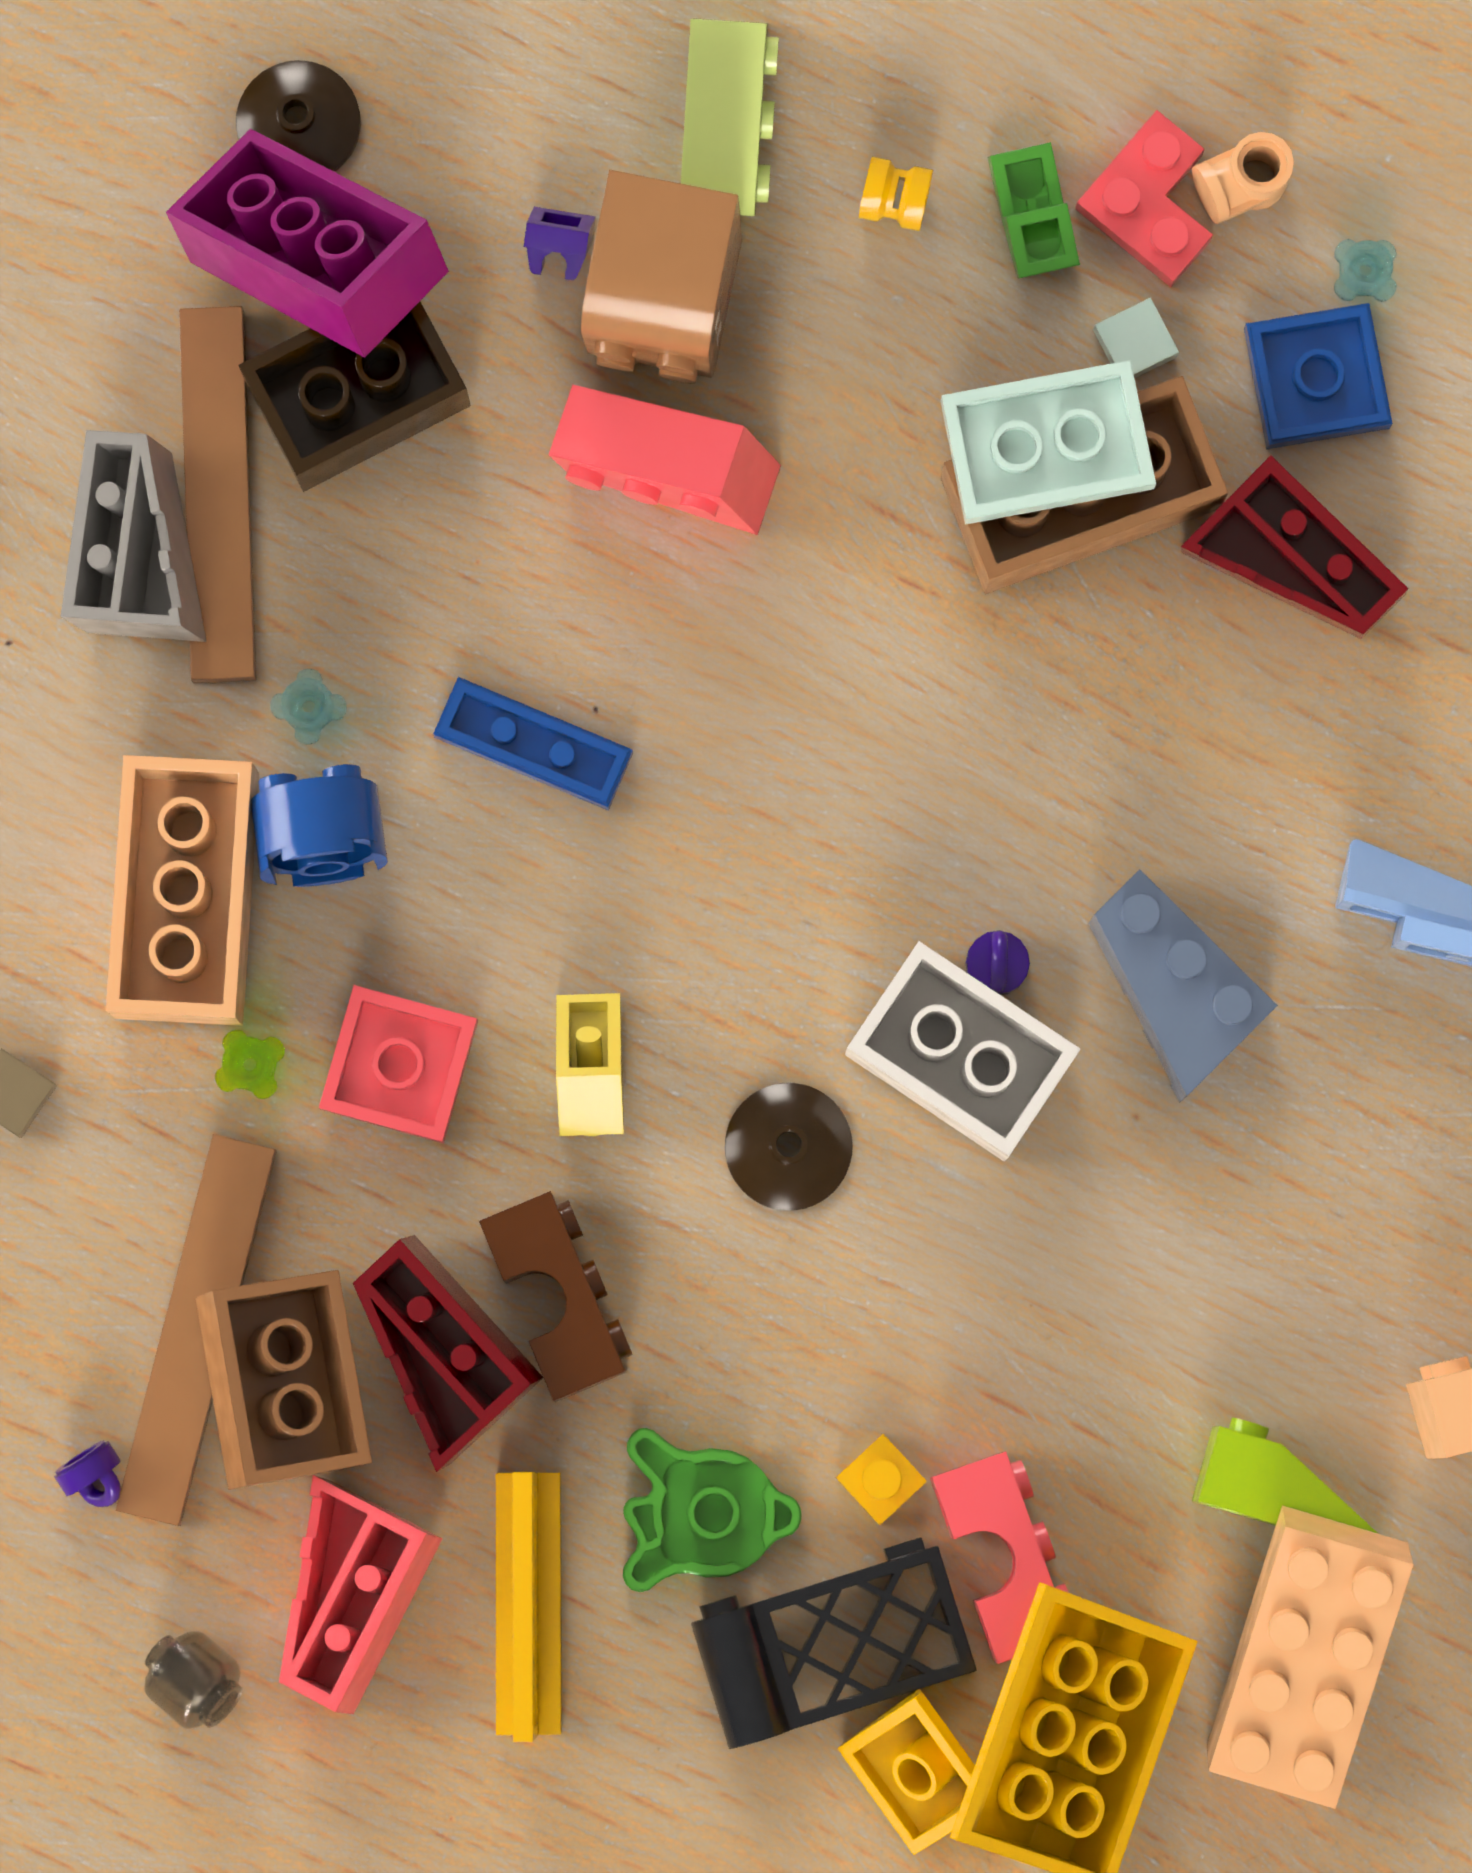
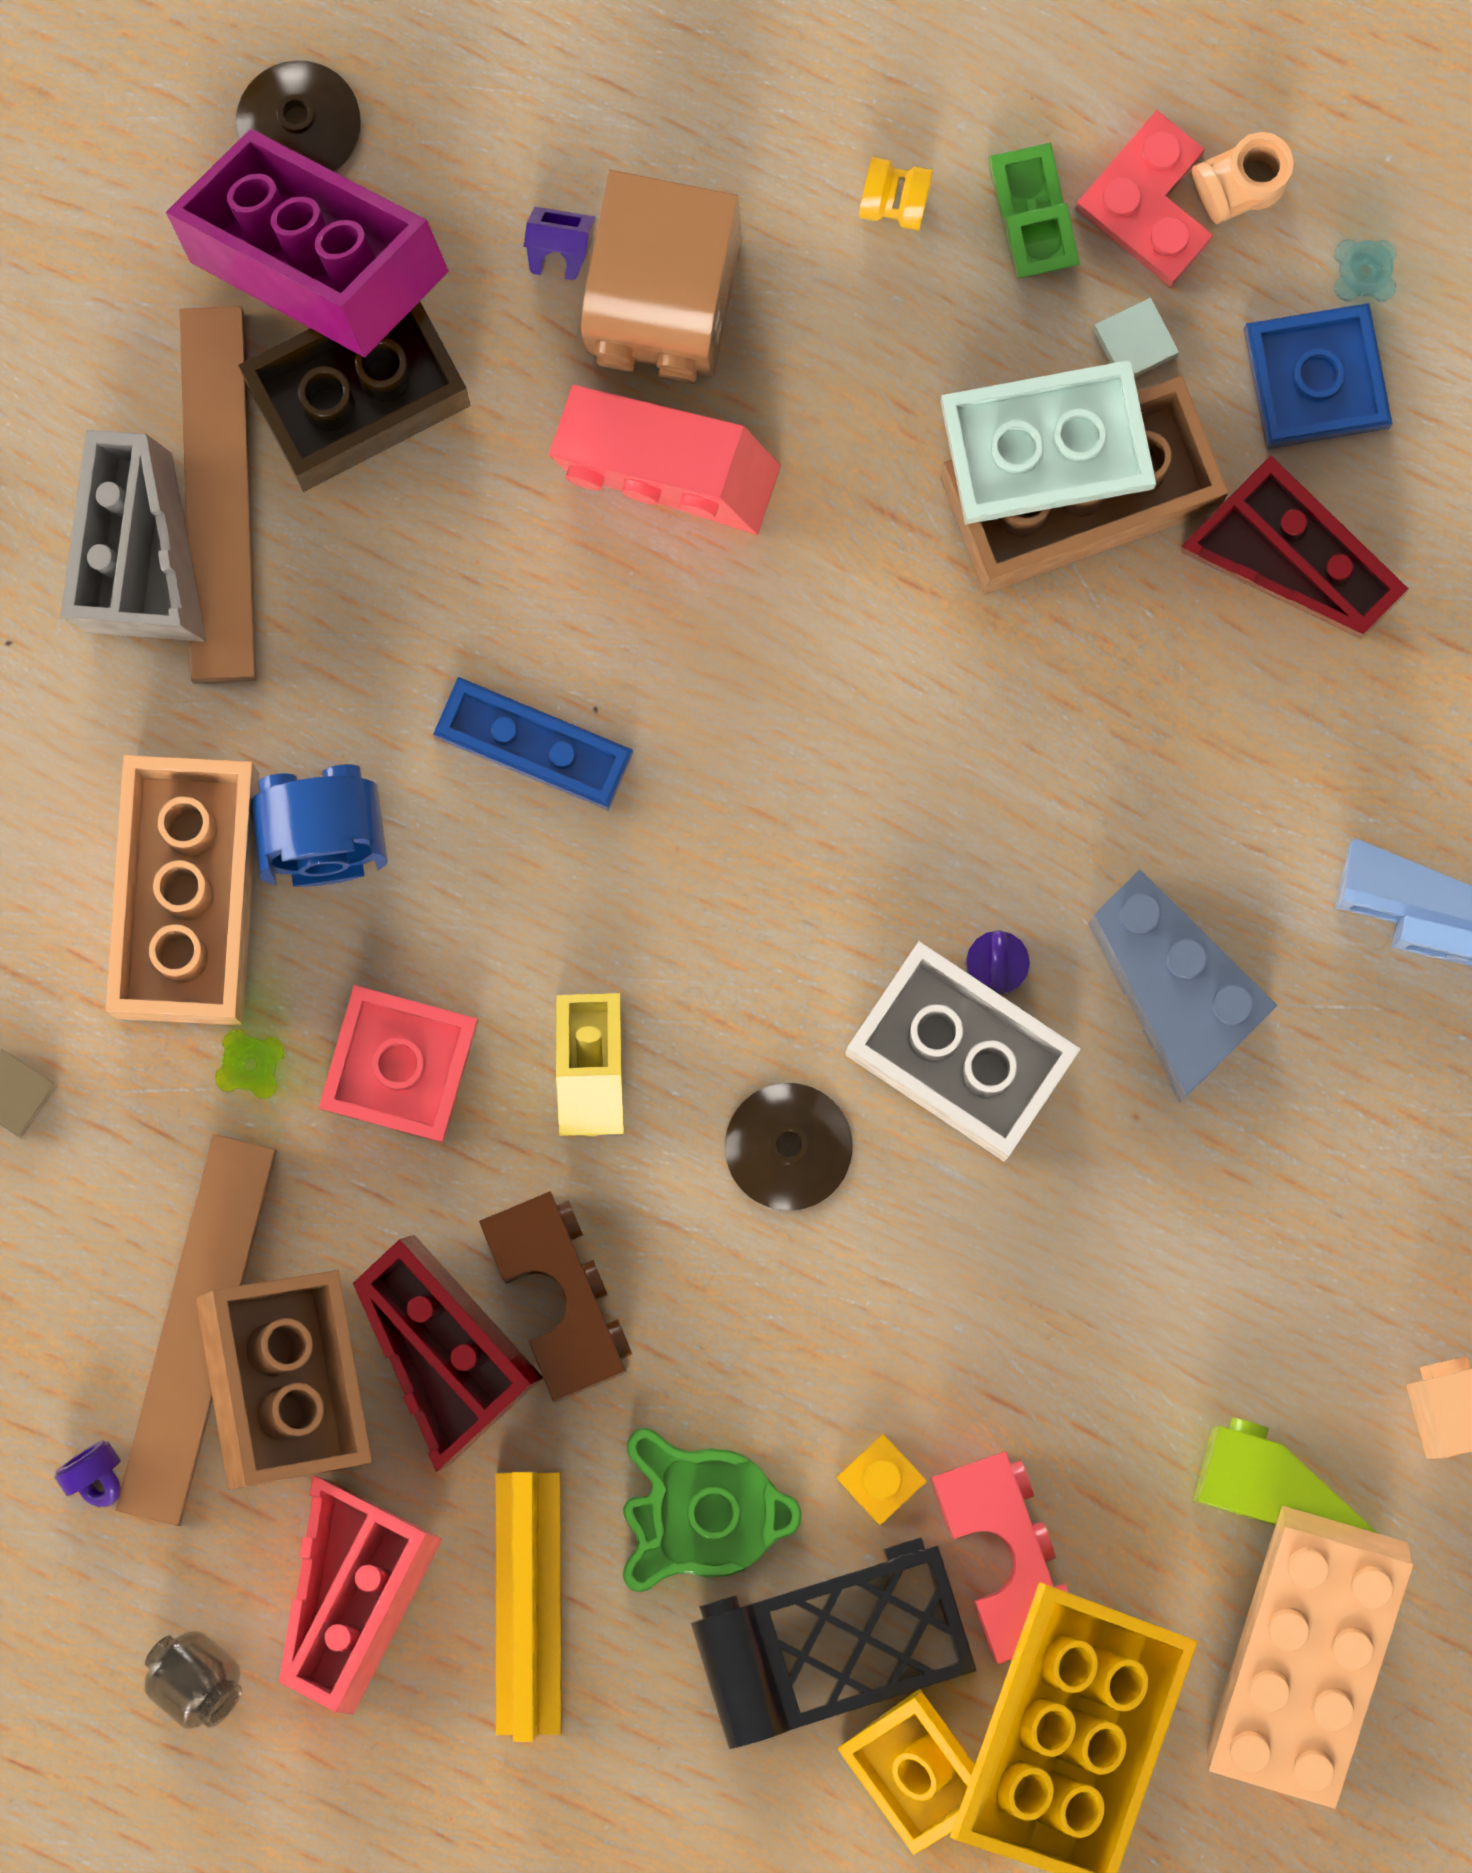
(308, 688): clear light blue plate -> none
(728, 109): yellowish green wedge -> none

